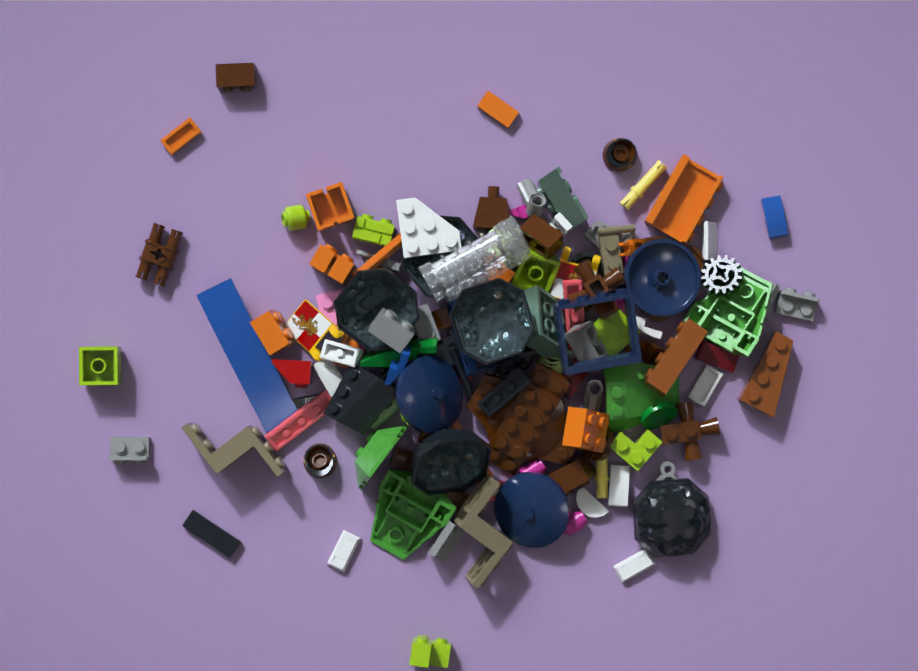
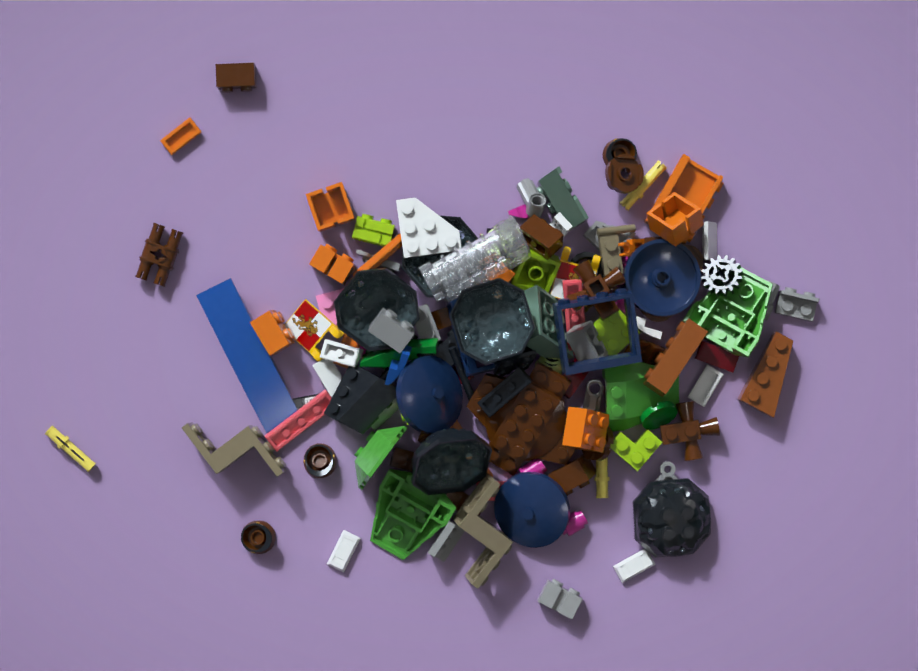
(52, 433): none -> light yellow pin
(100, 365): lime brick -> none
(129, 449): light grey bracket -> none
(211, 533): black tile -> none
(258, 537): none -> reddish brown piece
(295, 217): lime head -> none
(295, 371): red slope -> none
(430, 652): lime brick -> none
(491, 209): reddish brown torso -> none
(498, 109): orange tile -> none
(560, 599): none -> light grey brick
(589, 504): white tile -> none
(614, 178): none -> reddish brown plate
(618, 486): white slope -> none
(680, 219): none -> orange piece
(774, 217): blue slope -> none

